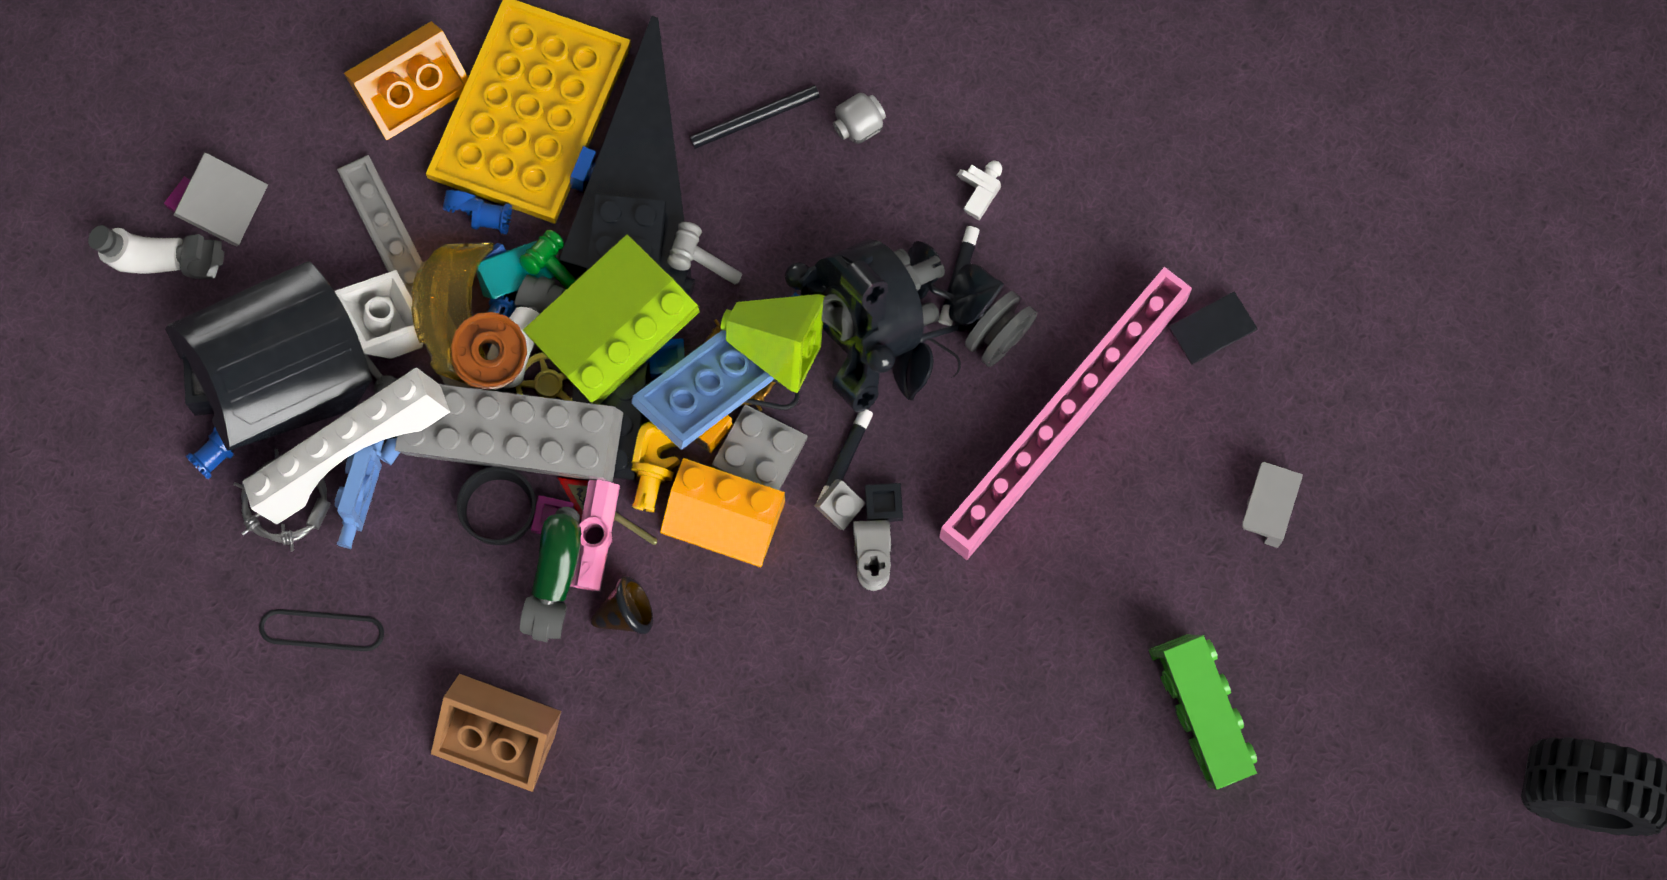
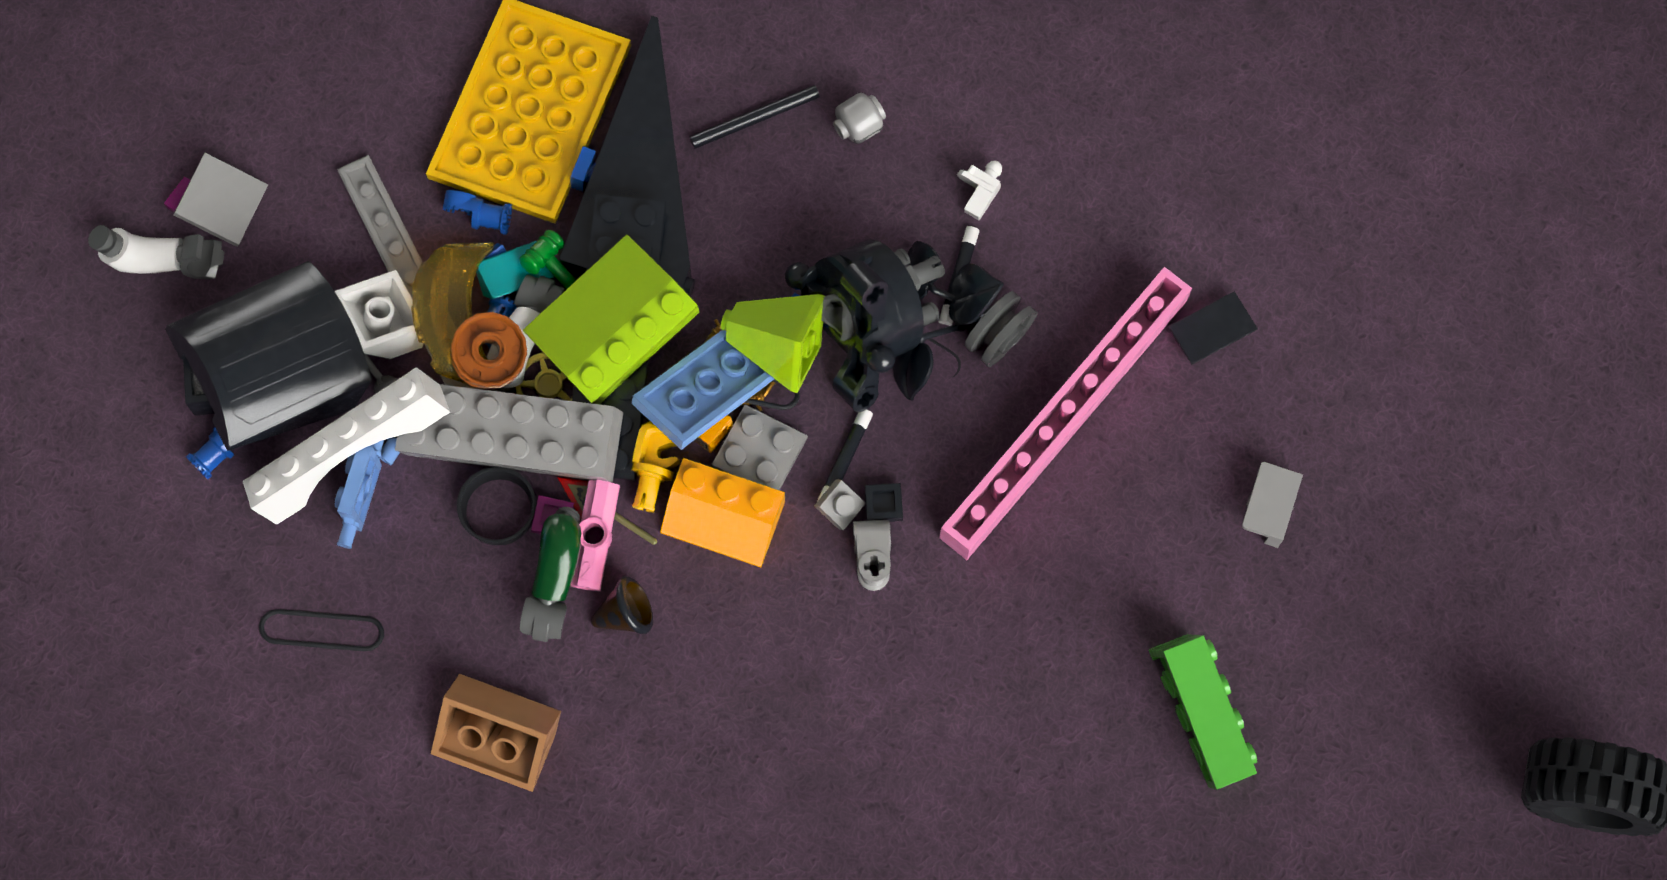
(285, 537): flat silver piece -> none
(408, 80): light orange slope -> none
(666, 357): blue plate -> none
(686, 250): light grey piece -> none

